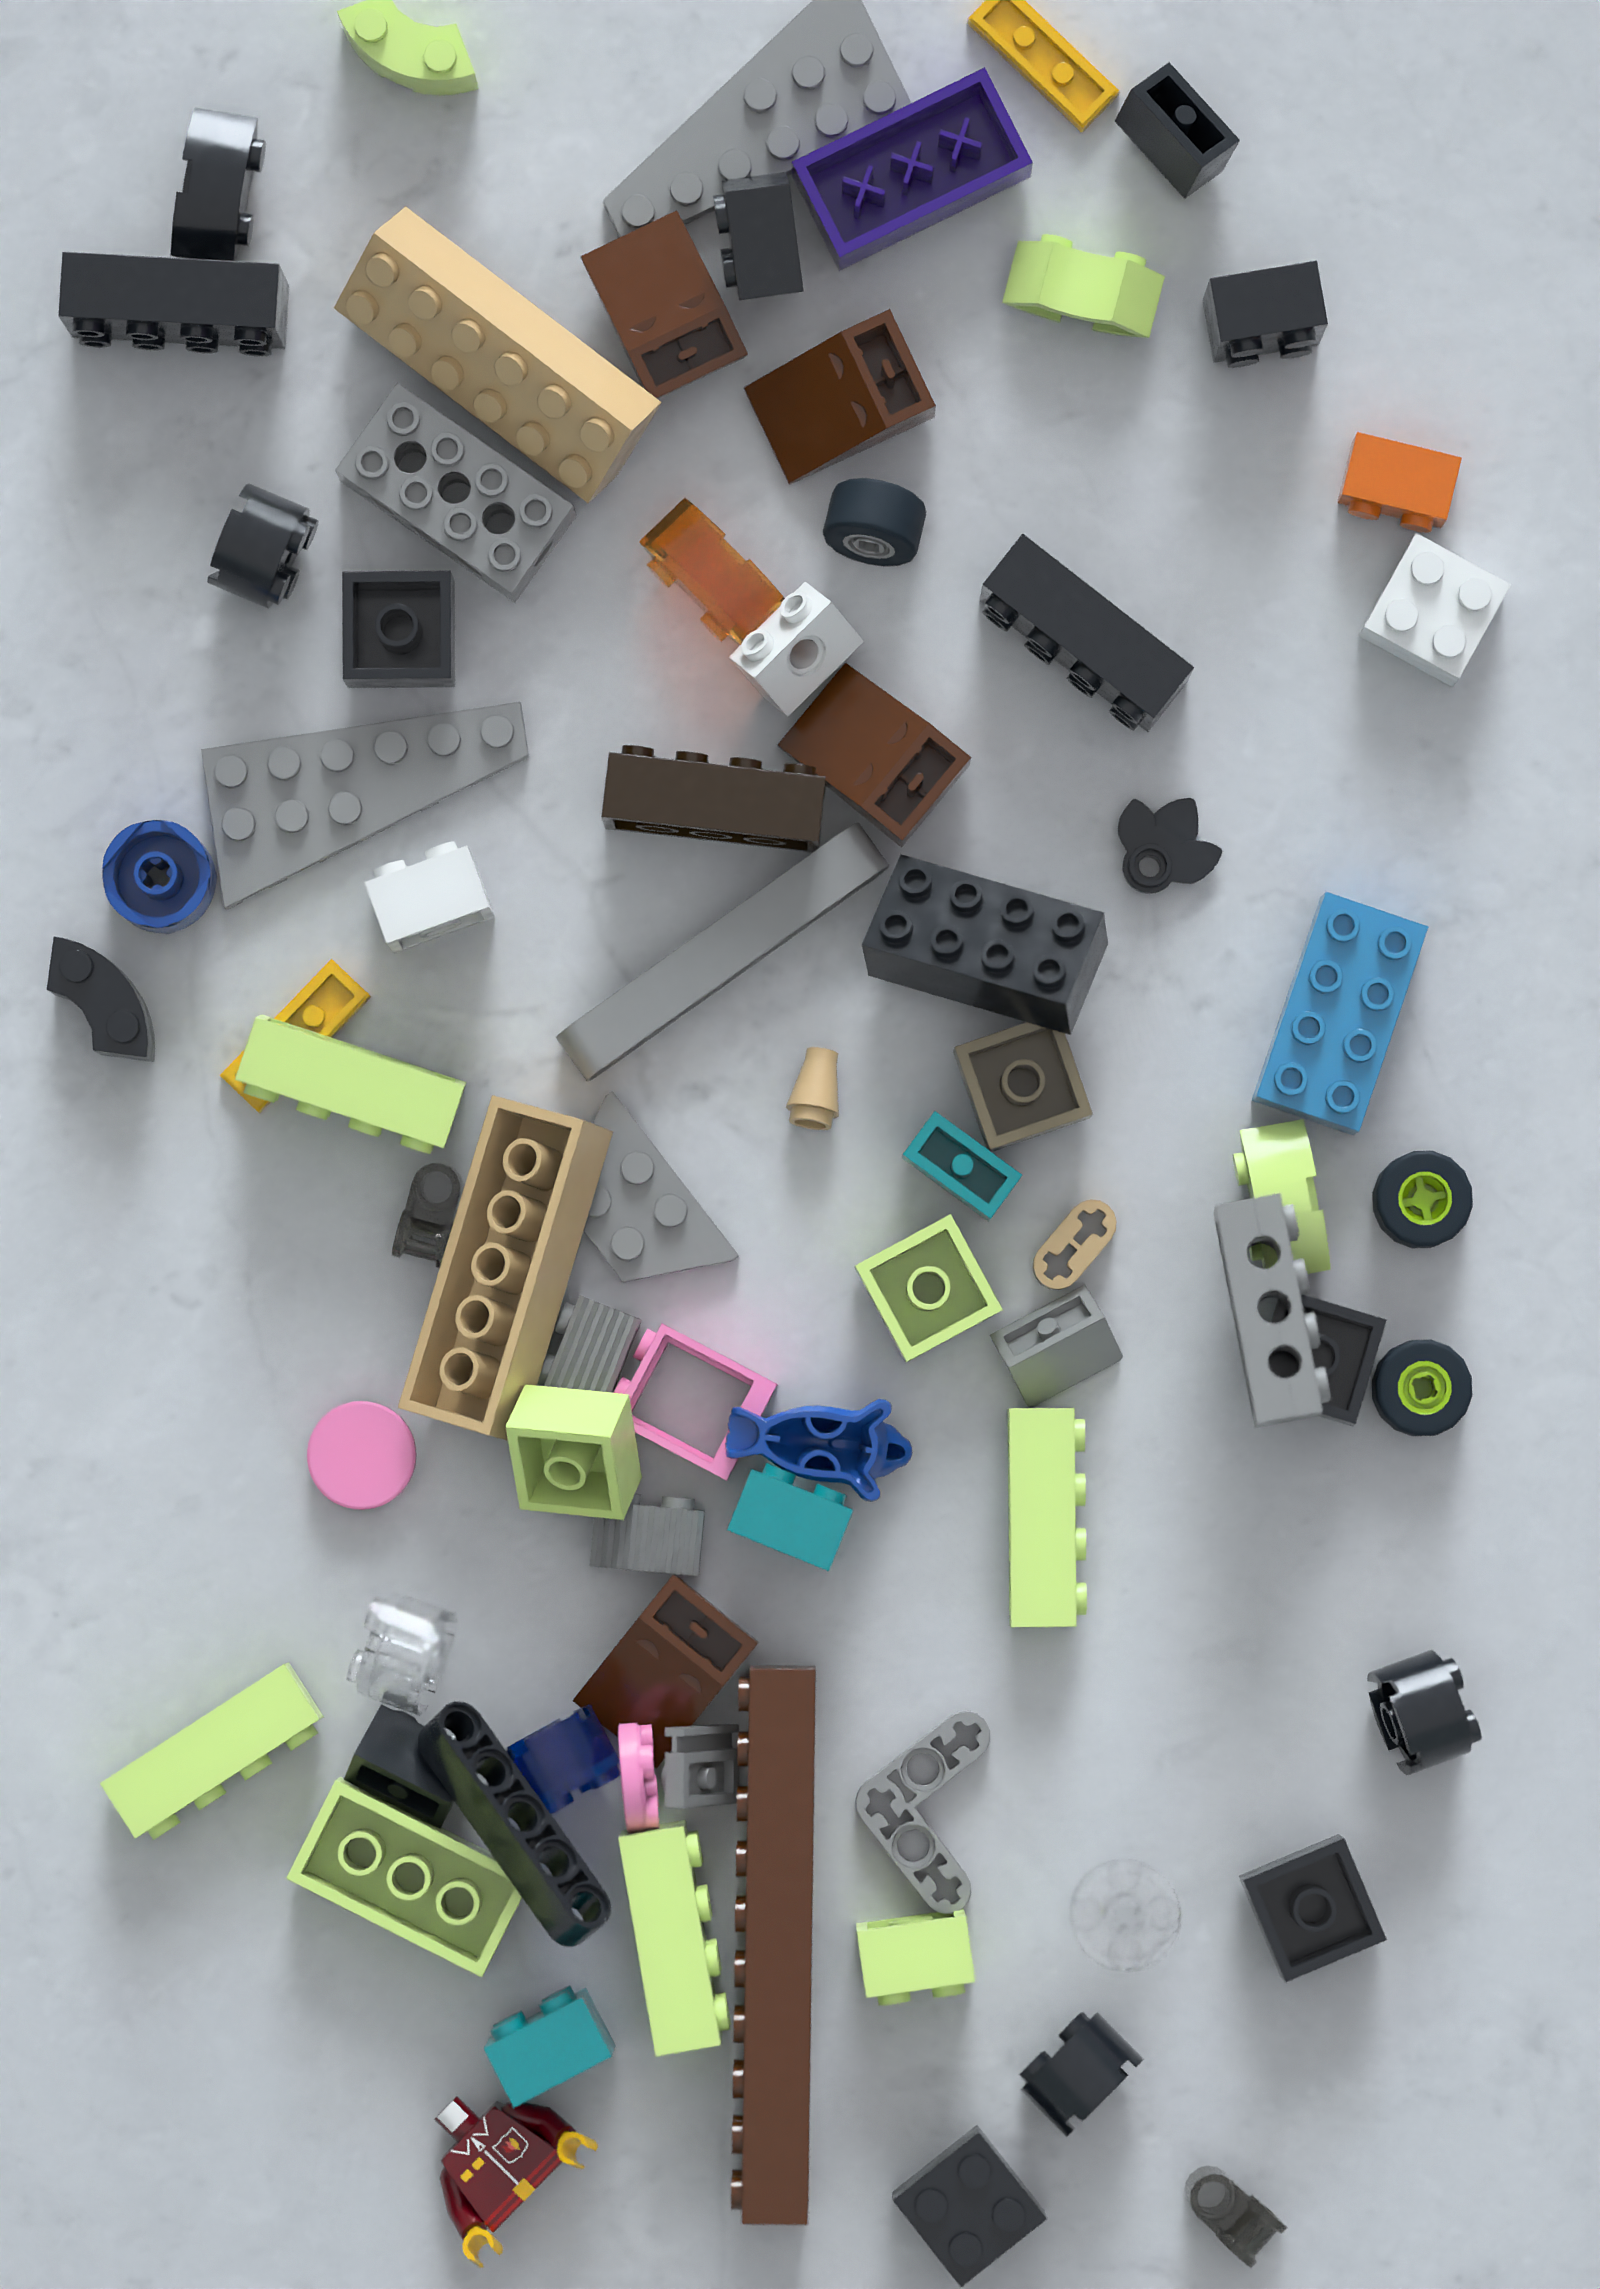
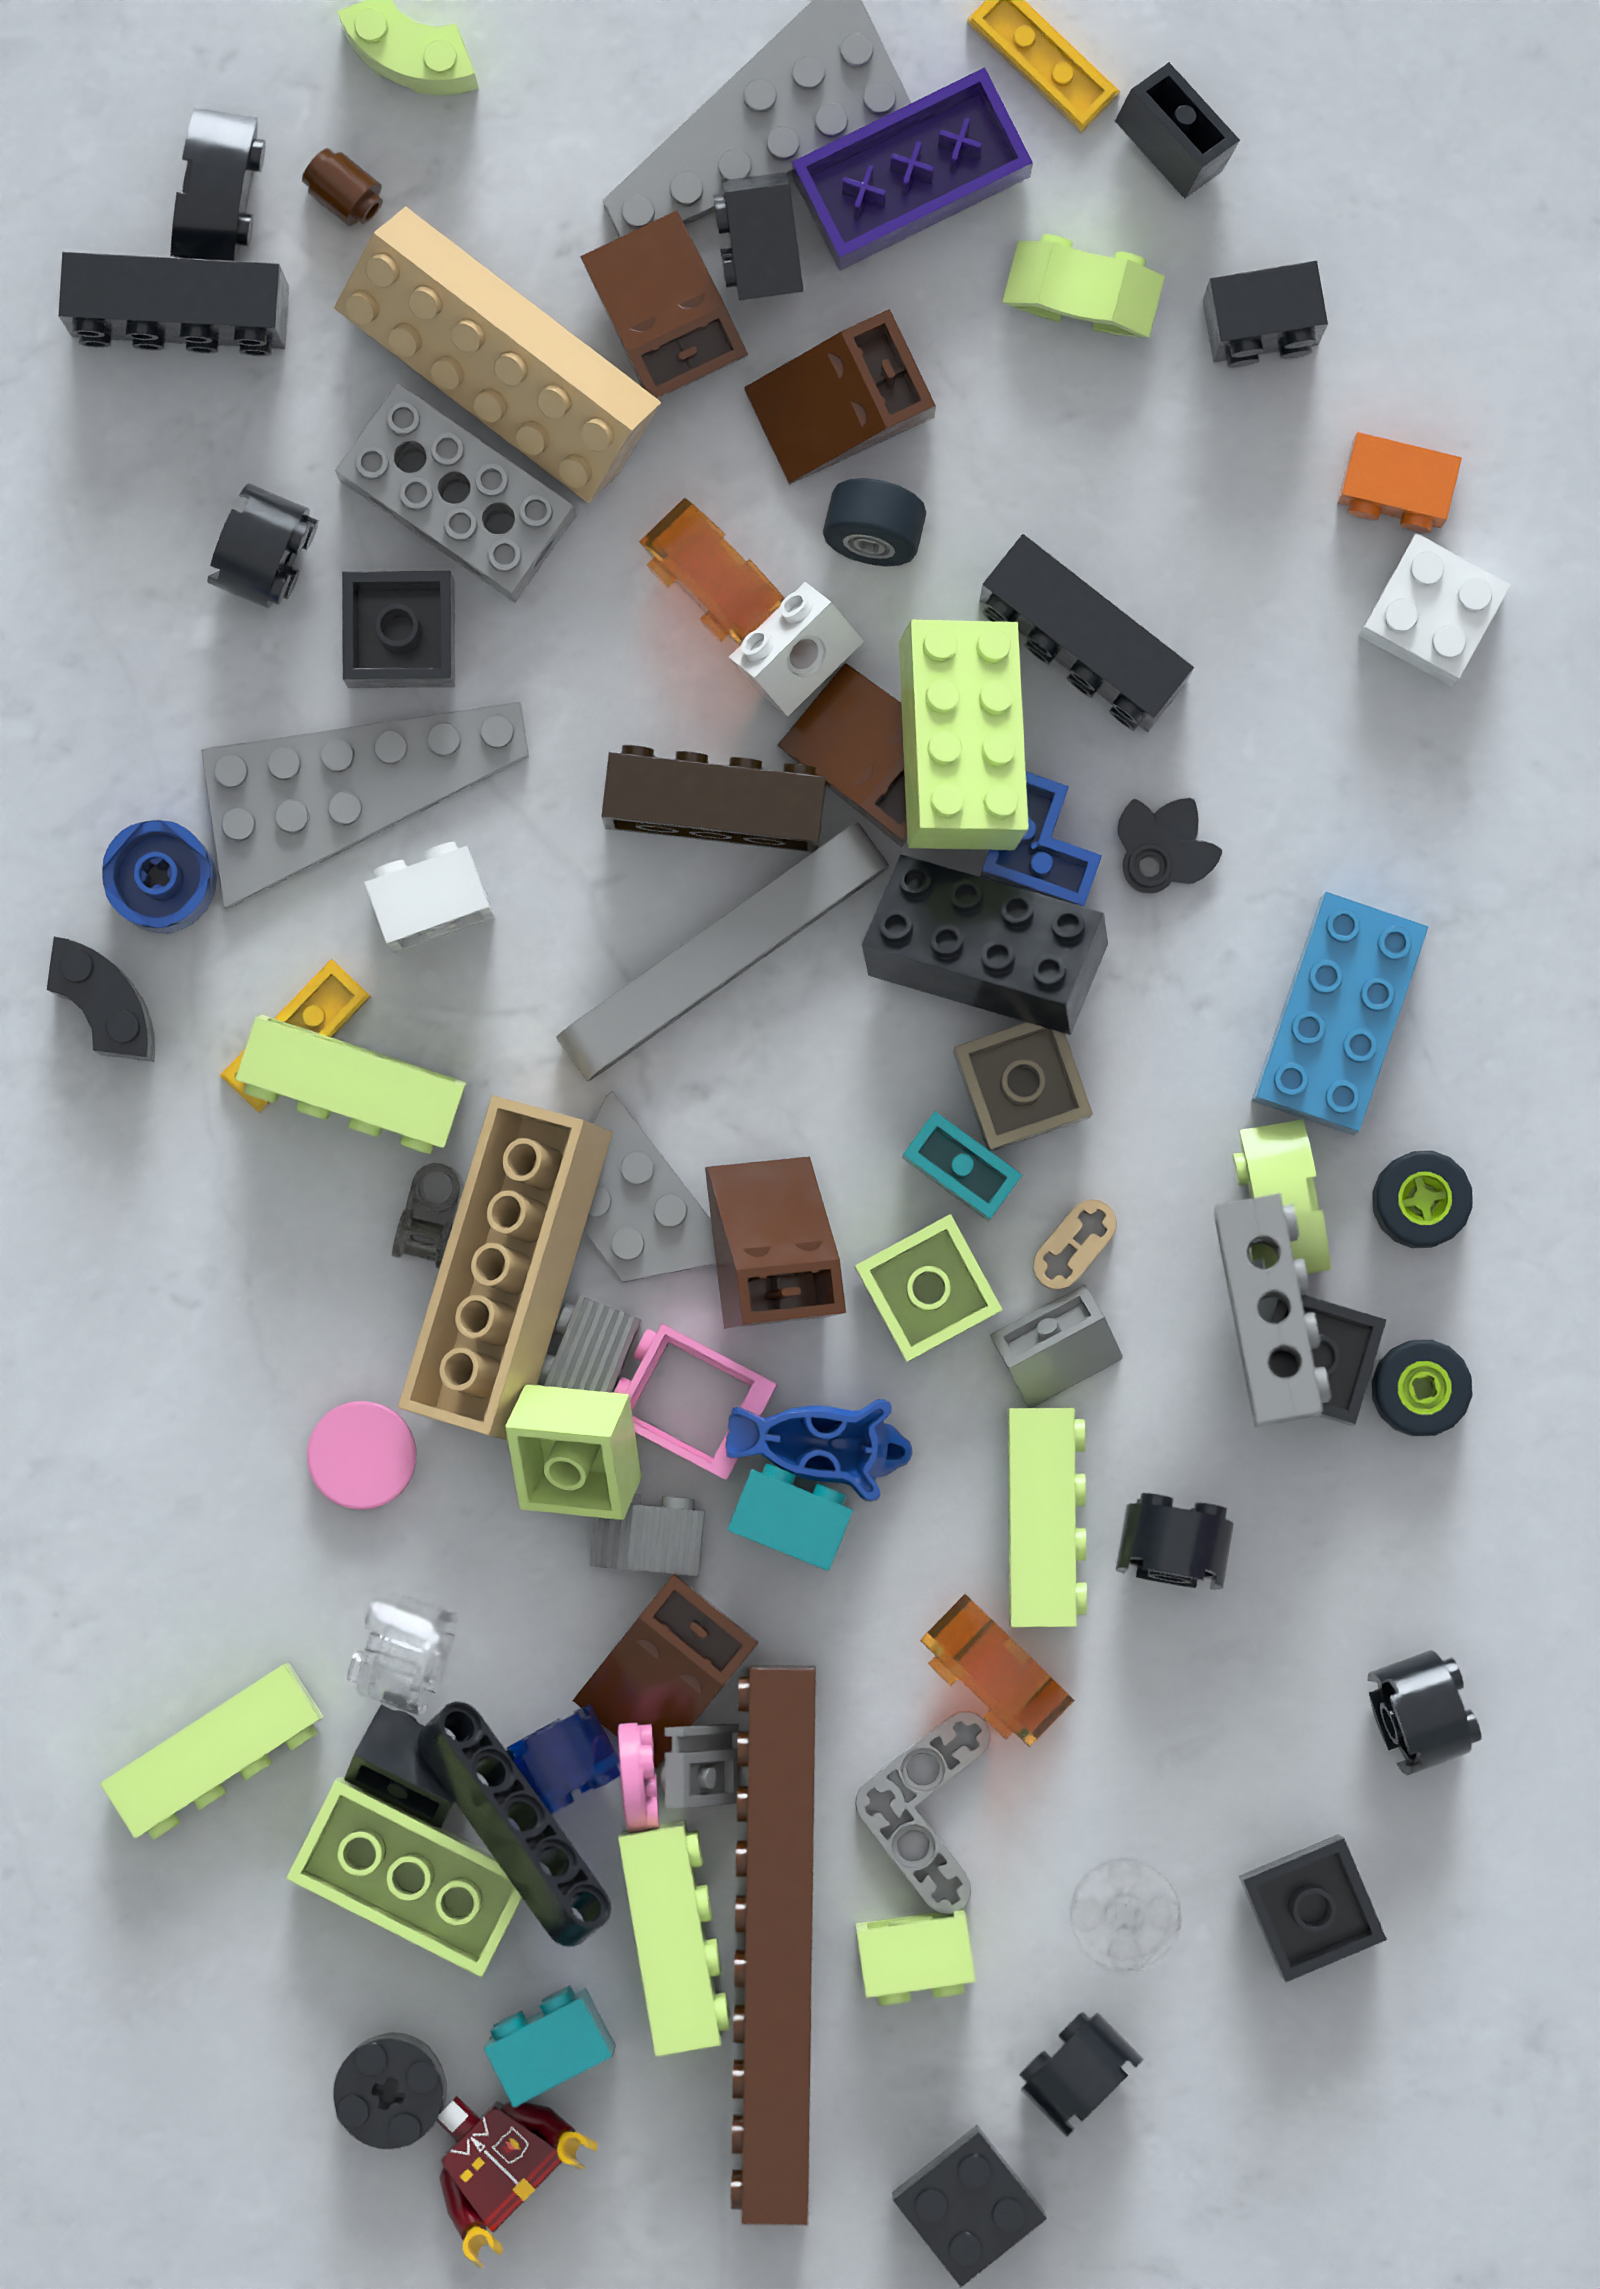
(342, 187): none -> reddish brown brick
(361, 2105): none -> black brick
(773, 1243): none -> reddish brown slope
(816, 1091): tan cone -> none
(963, 735): none -> yellowish green brick
(996, 1671): none -> clear orange brick
(1039, 860): none -> blue brick
(1174, 1542): none -> black brick
(1238, 2219): clear smoke piece -> none

